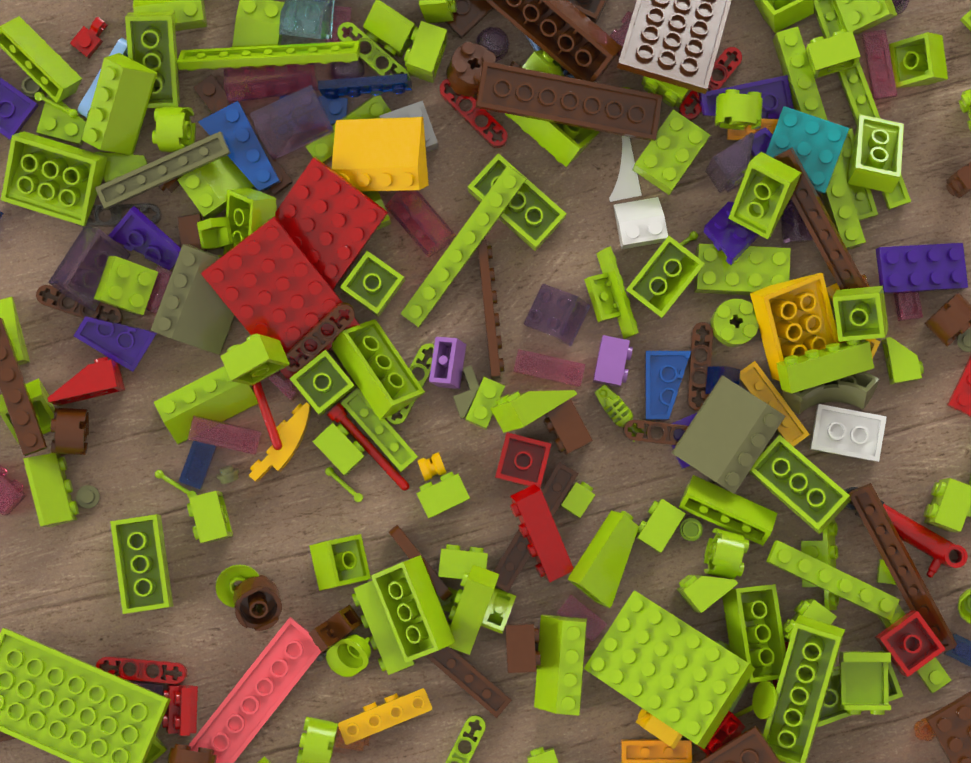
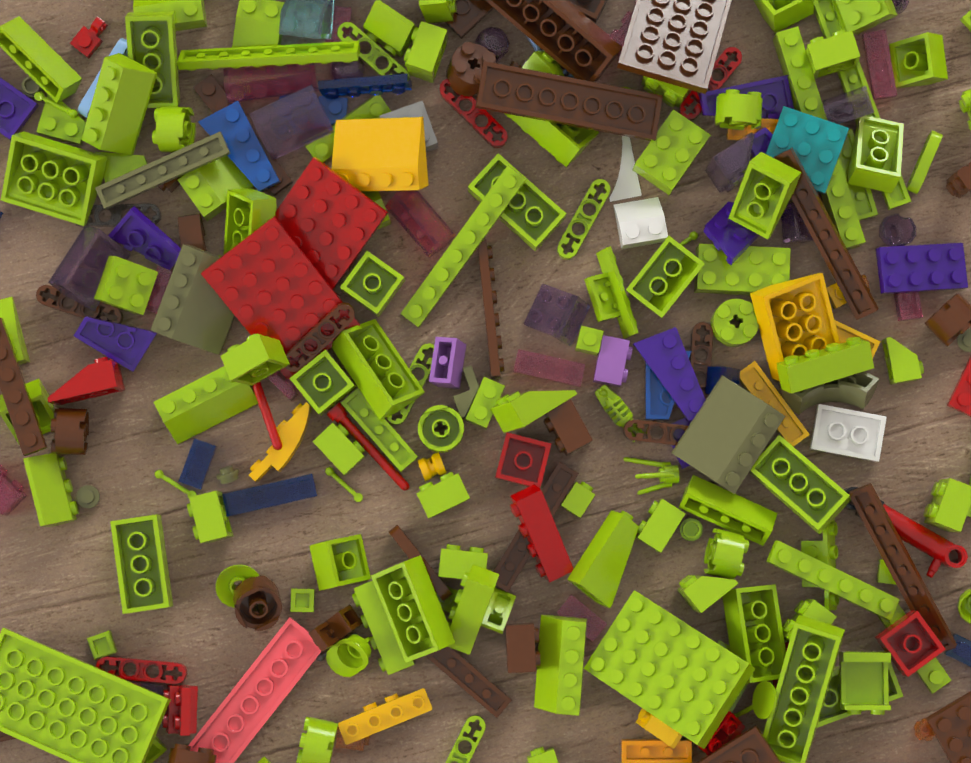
(102, 645): none -> lime tile
(215, 233): lime panel -> none
(224, 435): clear pink plate -> none
(269, 495): none -> clear blue plate
(302, 600): none -> lime plate
(429, 422): none -> lime brick
(585, 220): none -> lime beam
(589, 340): none -> lime brick
(667, 474): none -> lime plant
(672, 367): none -> dark purple wing
(848, 106): none -> brick
(860, 313): lime brick -> none
(897, 230): none -> hair
(924, 161): none -> lime beam

